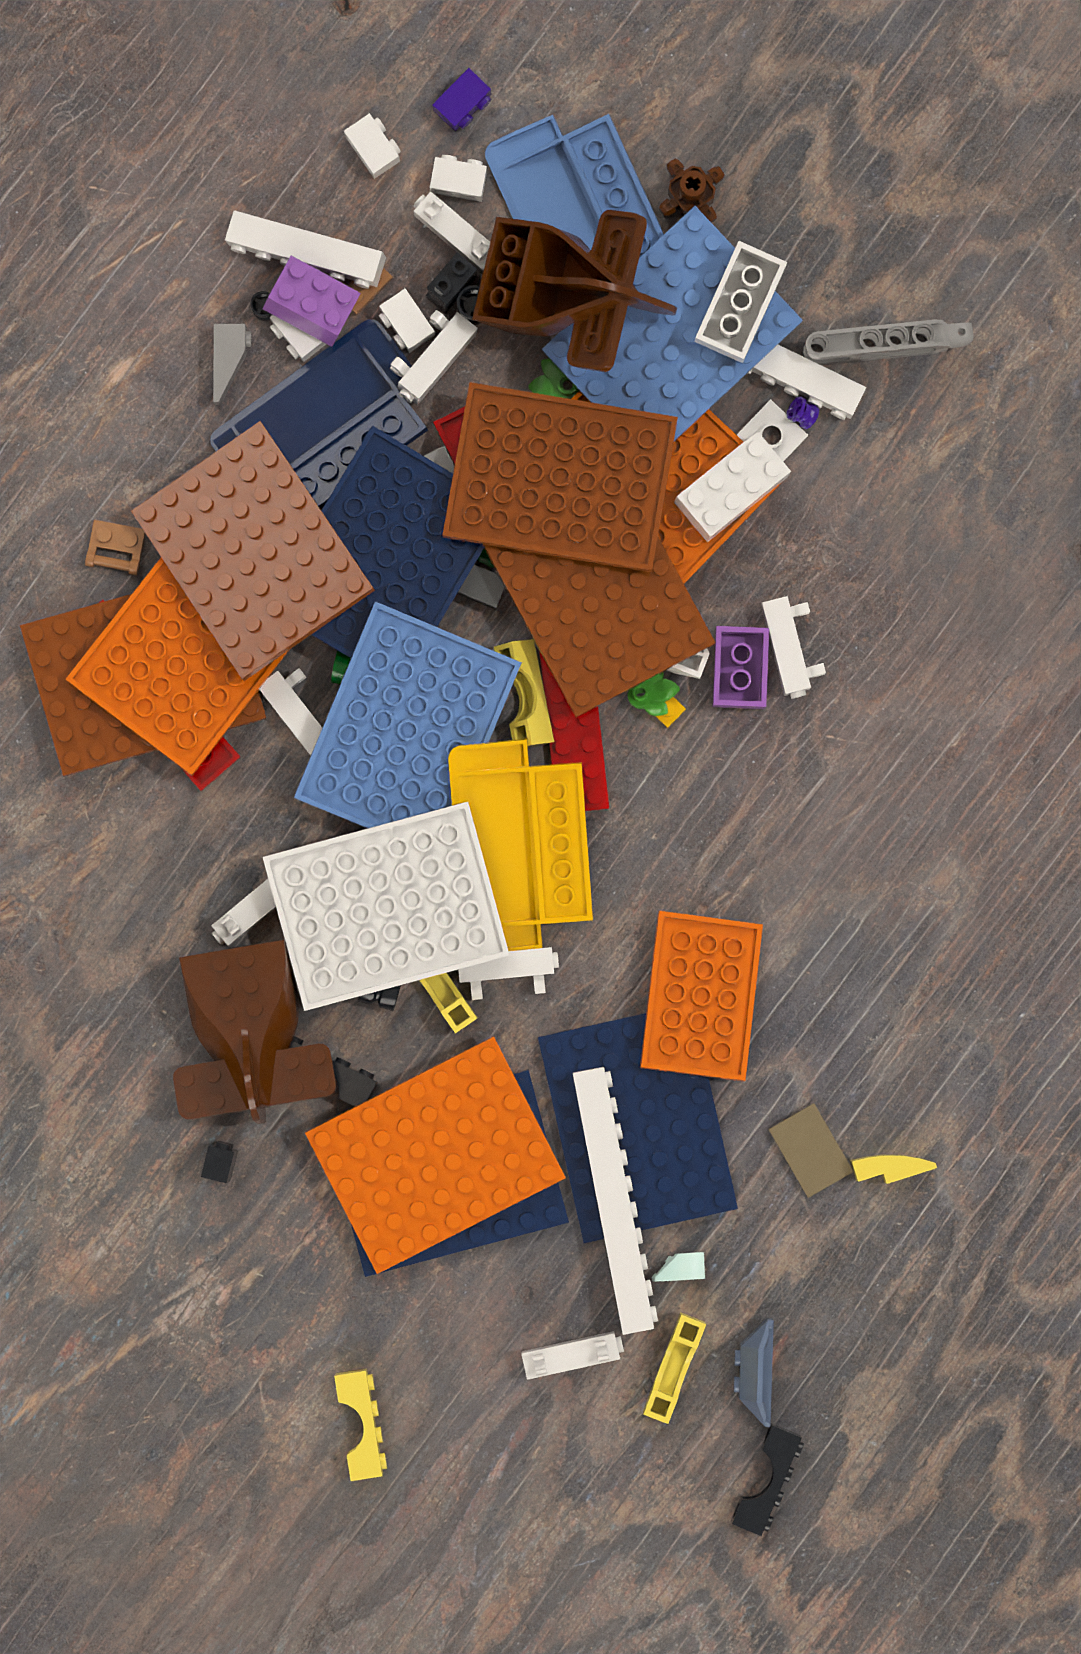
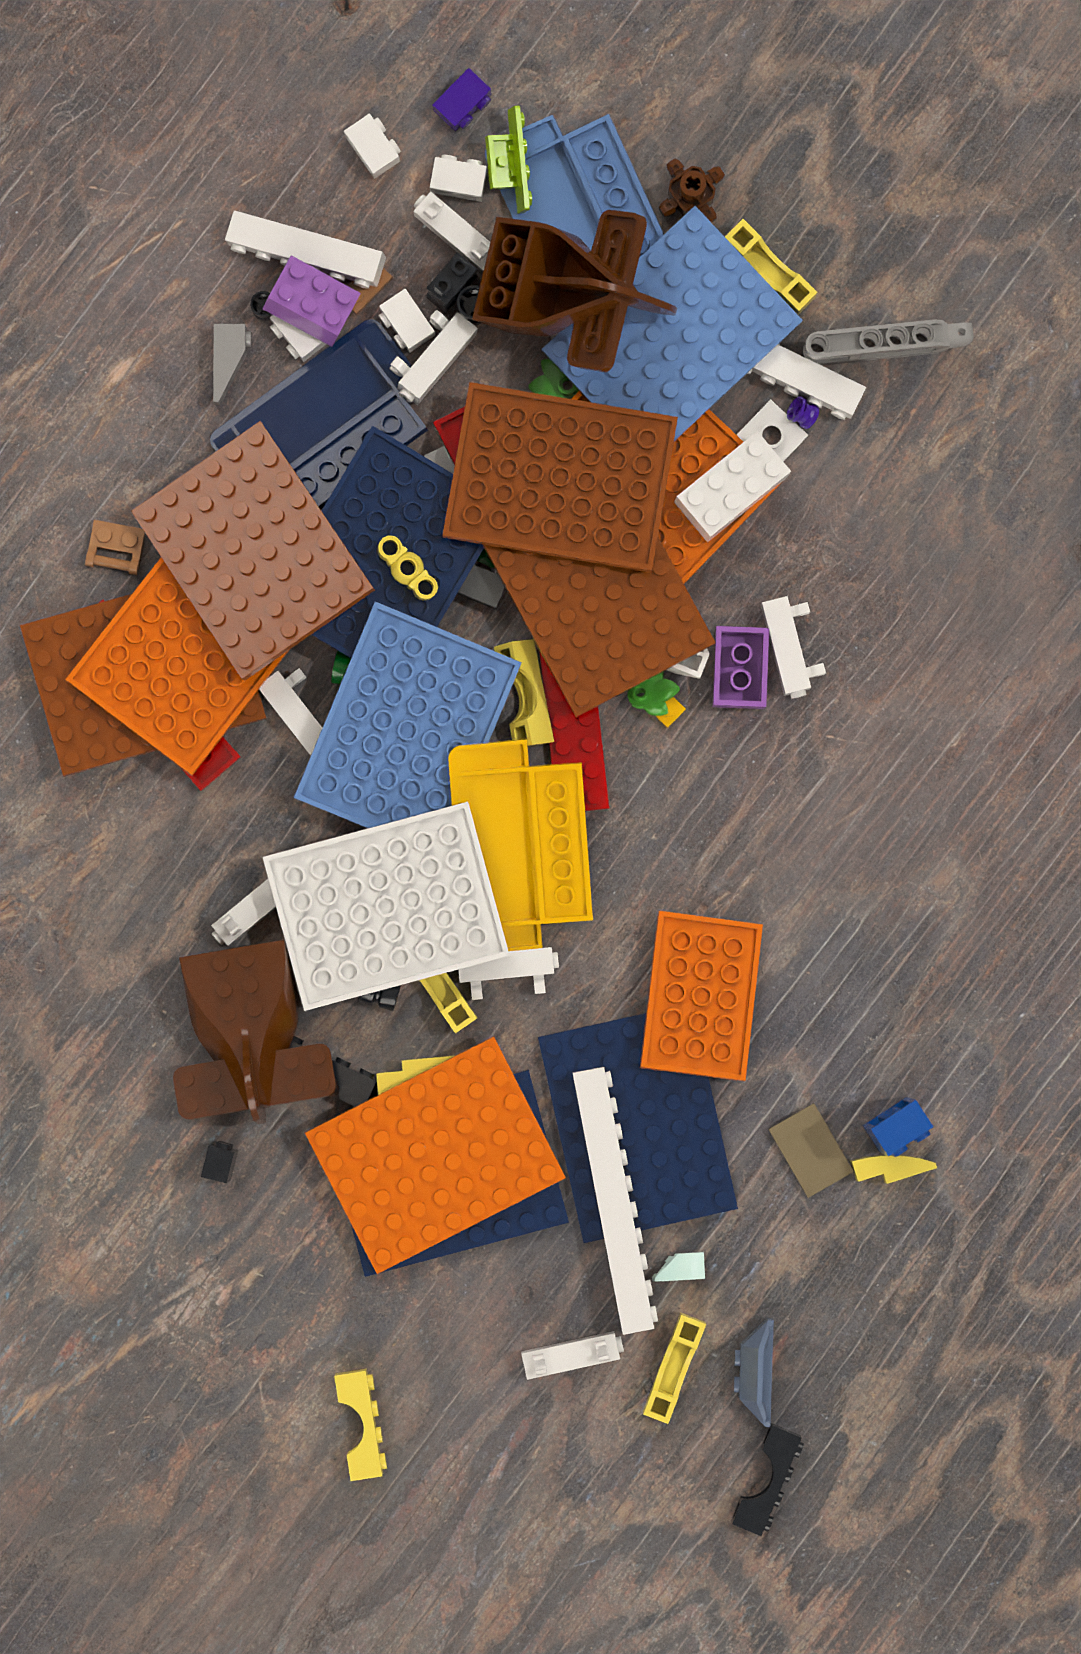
(402, 555): none -> light yellow piece
(410, 1069): none -> light yellow slope
(507, 160): none -> lime bracket
(740, 301): white brick -> none
(784, 281): none -> light yellow arch
(898, 1127): none -> blue brick

